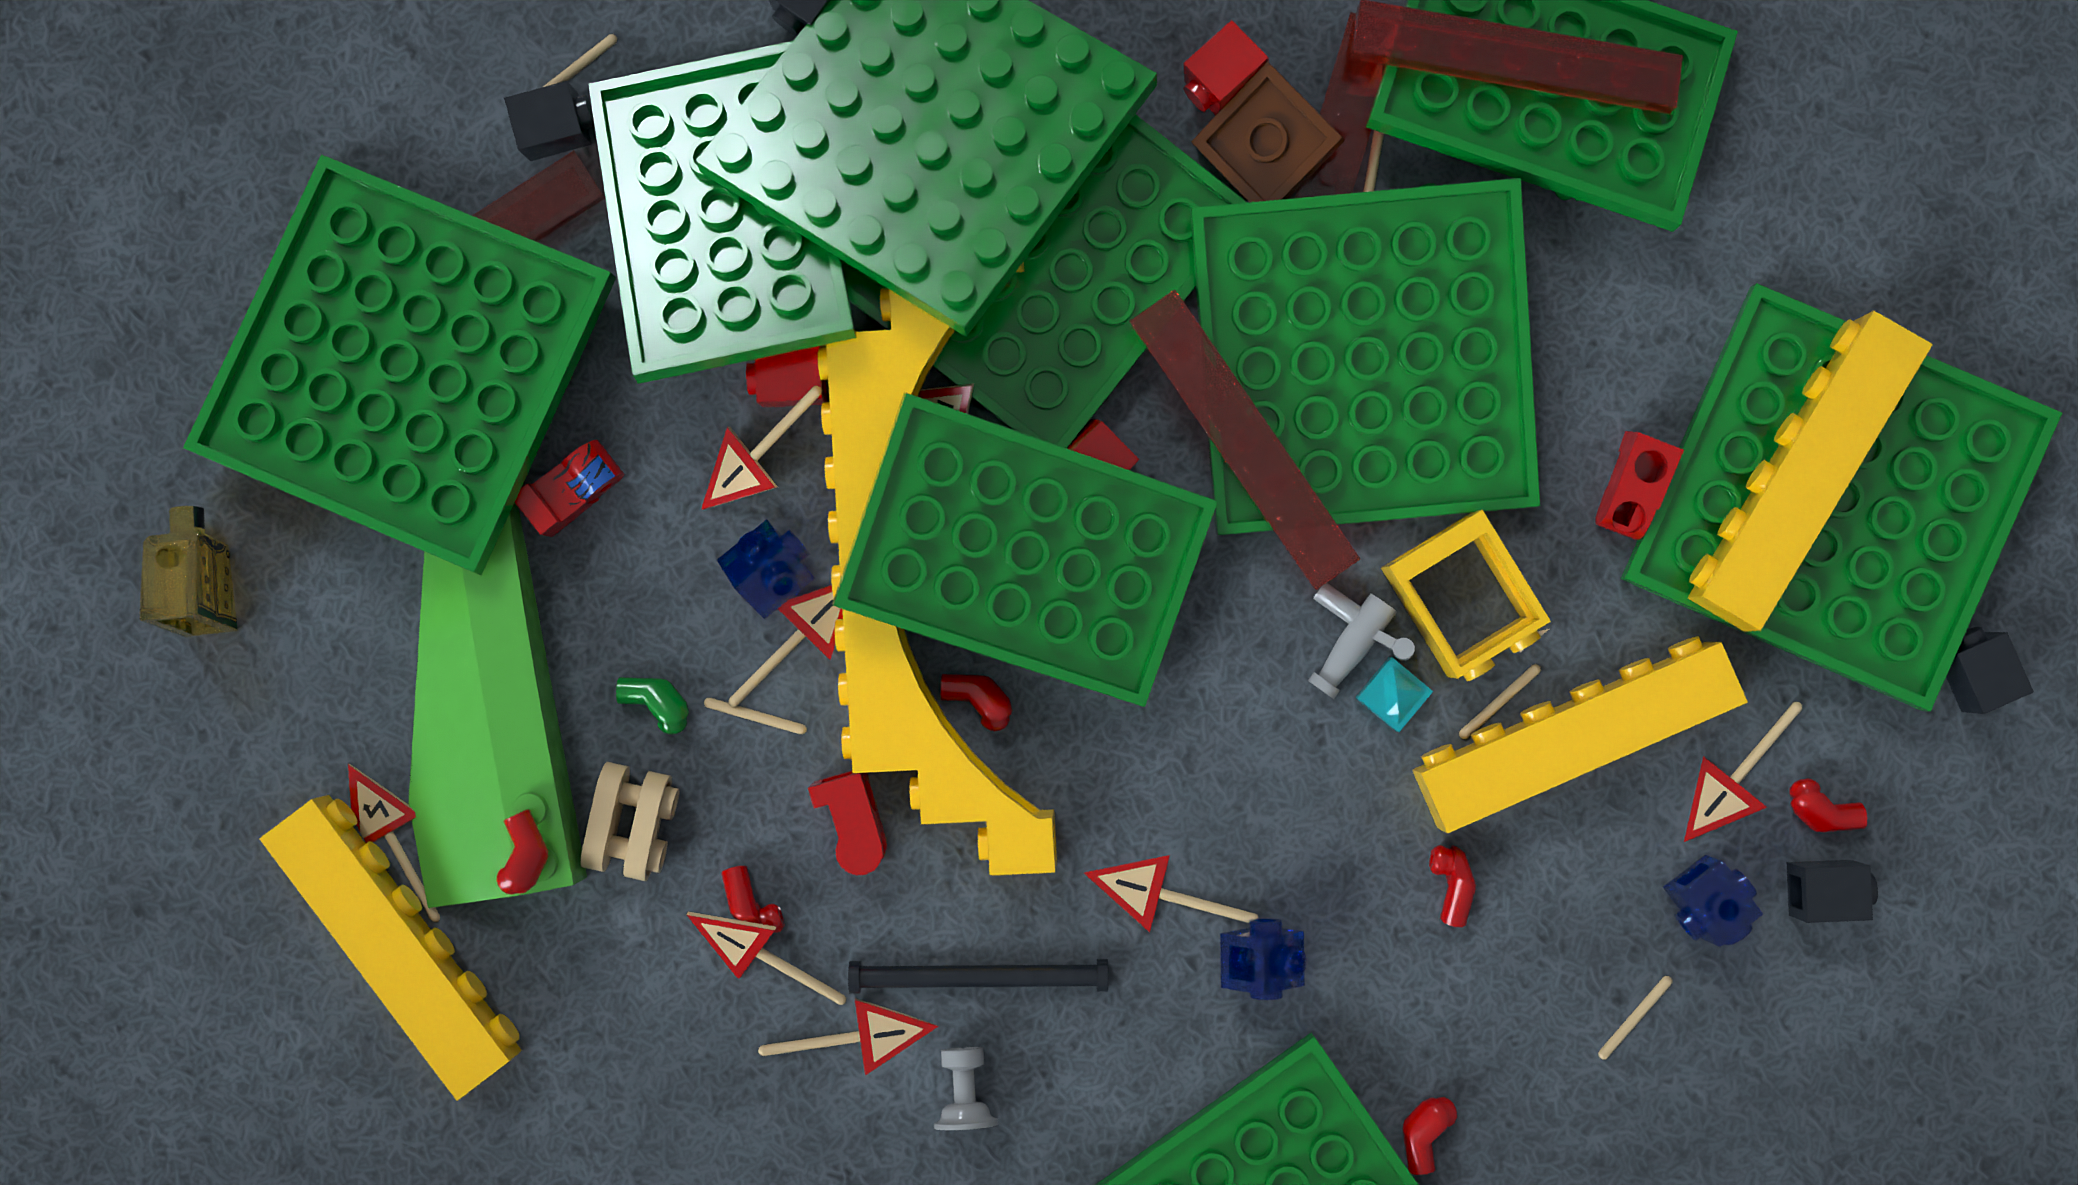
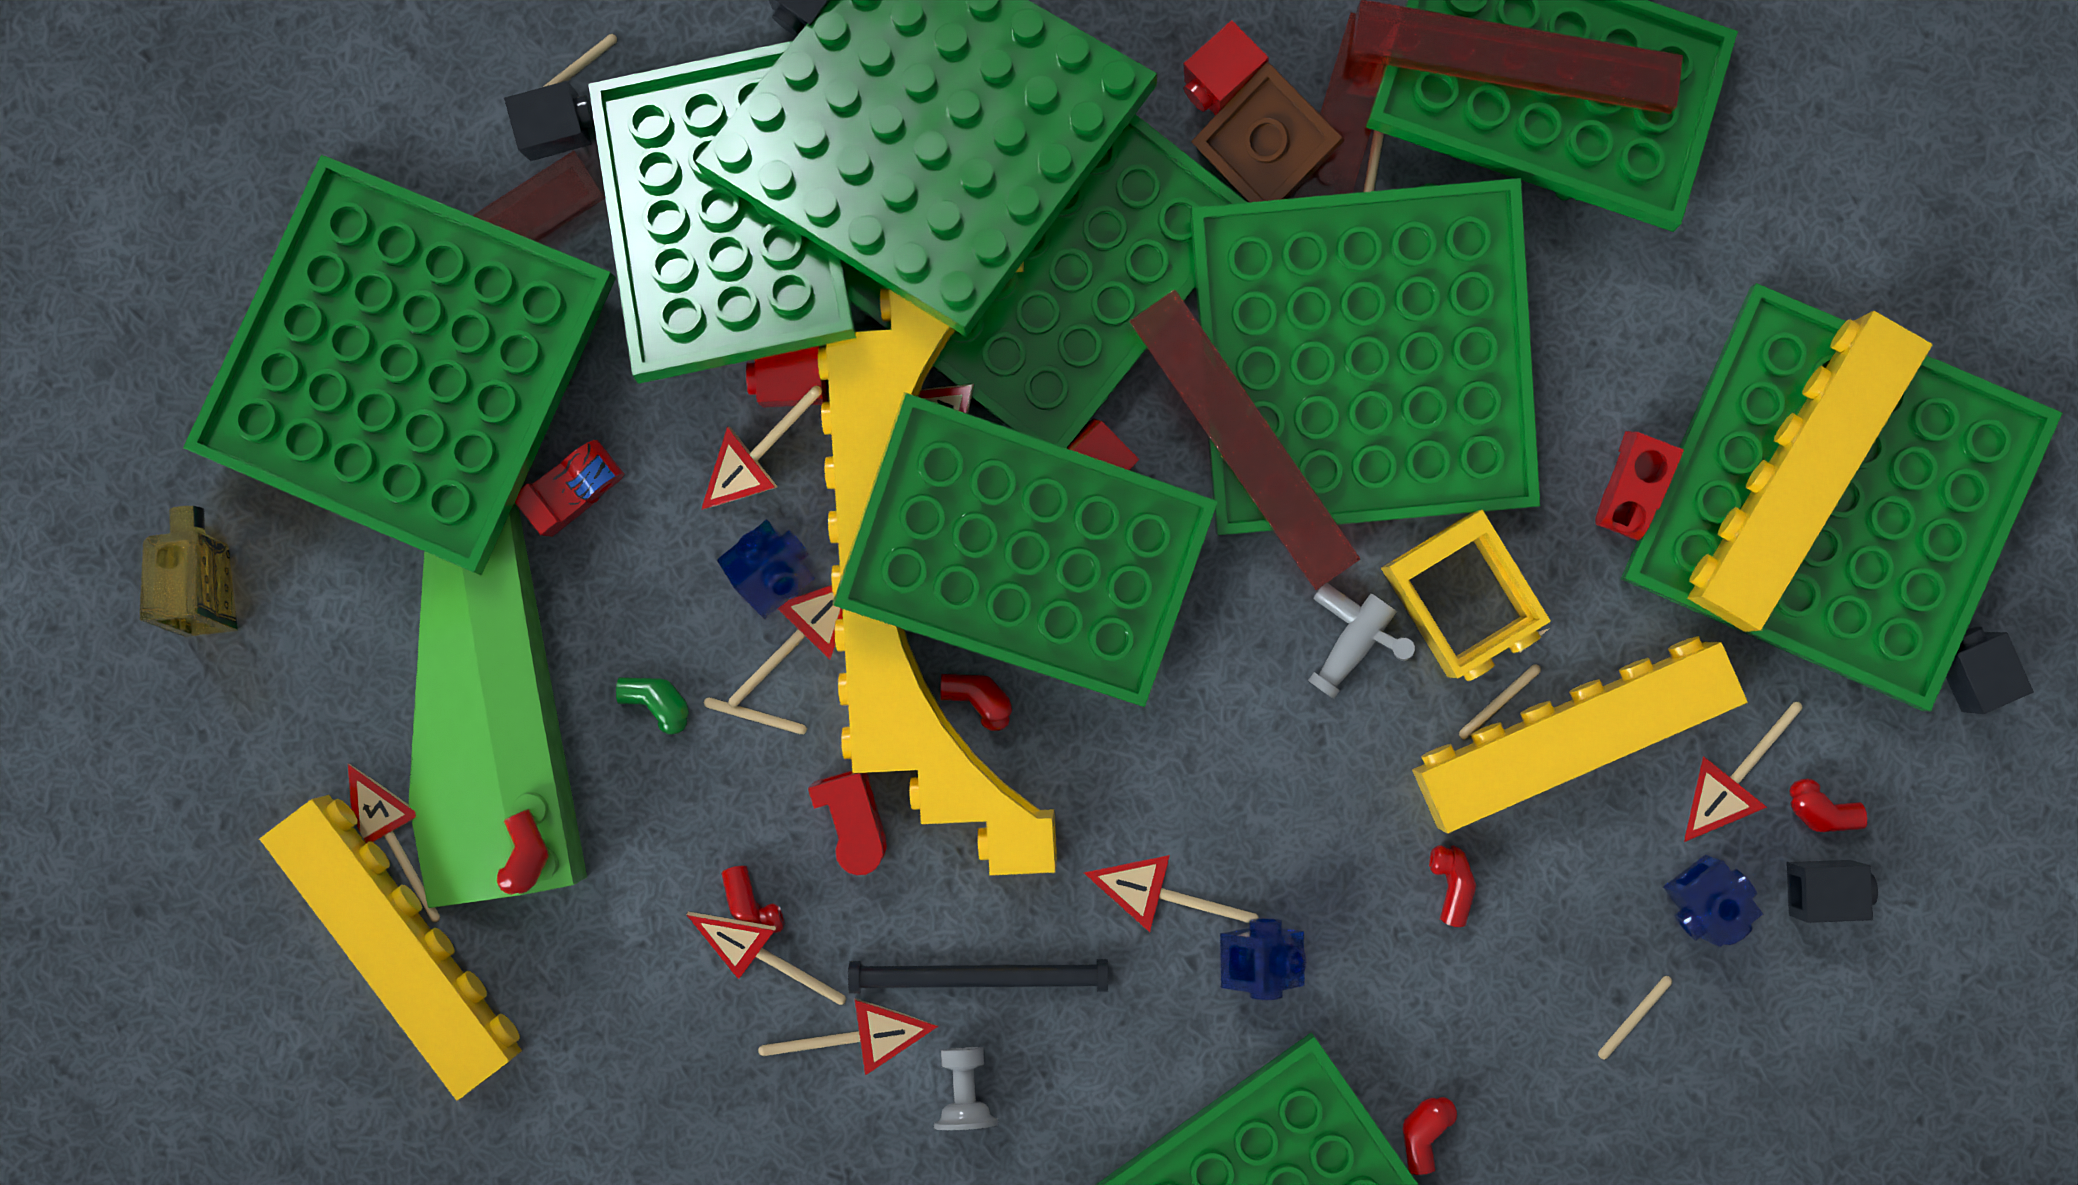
(643, 850): tan brick -> none
(1394, 694): teal tile -> none

